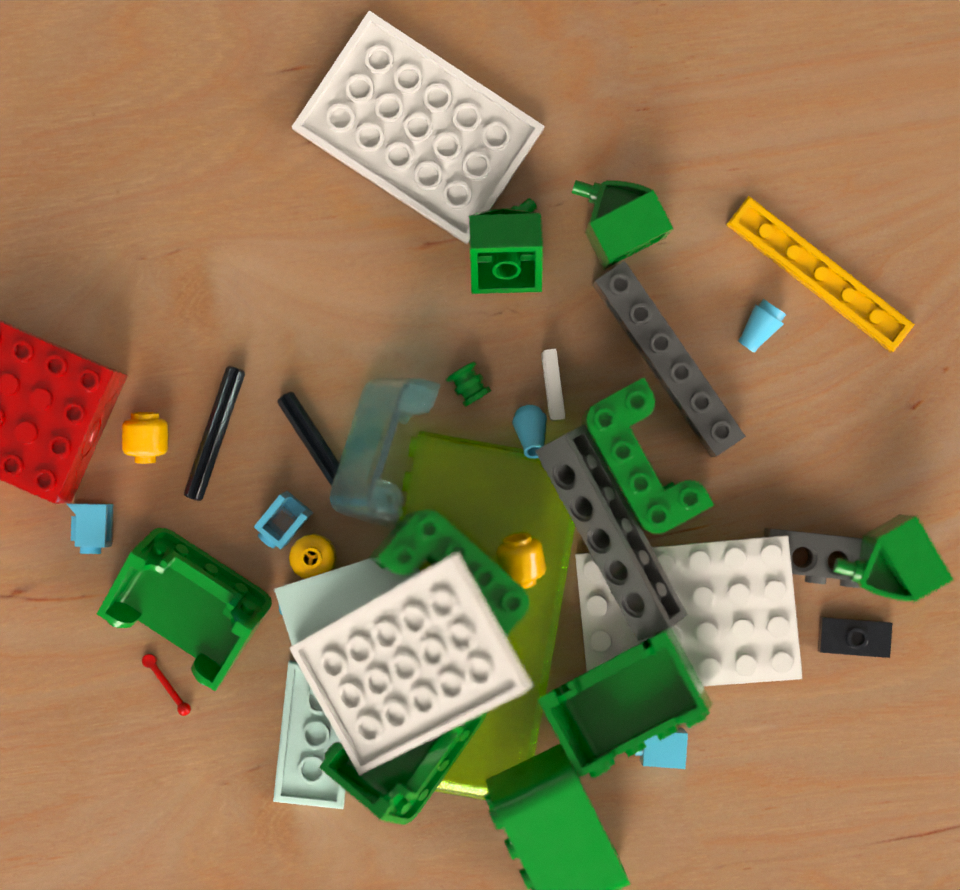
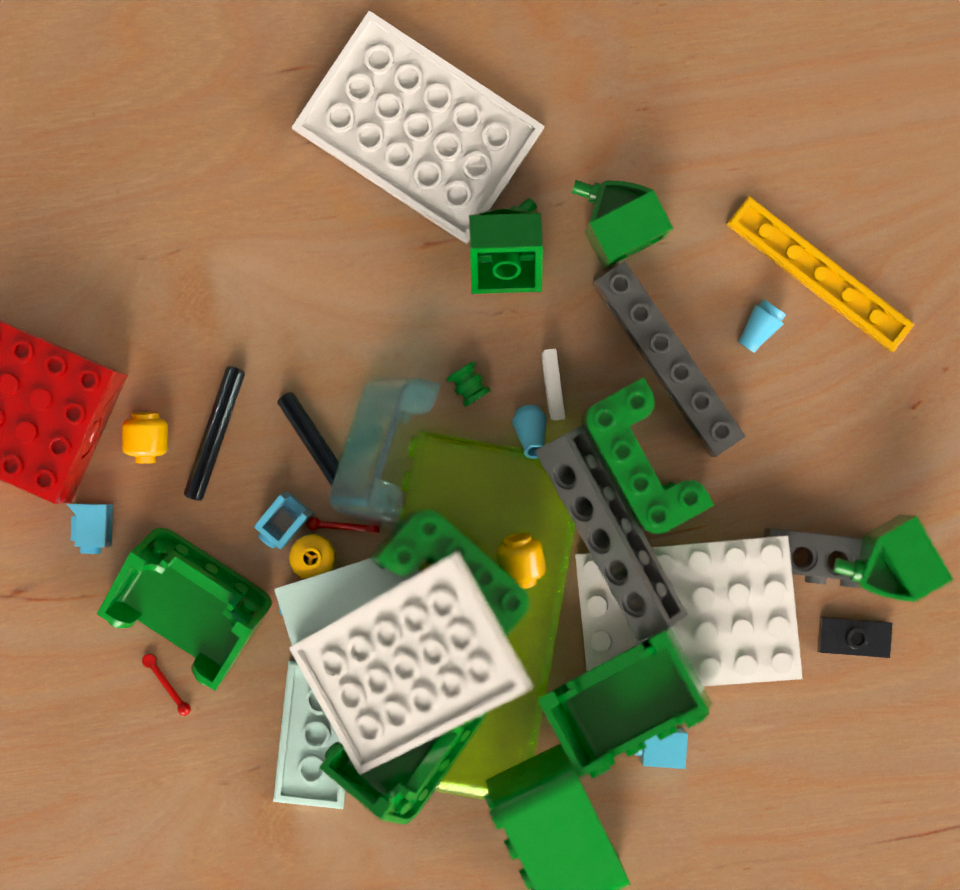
(314, 523): none -> red hinge

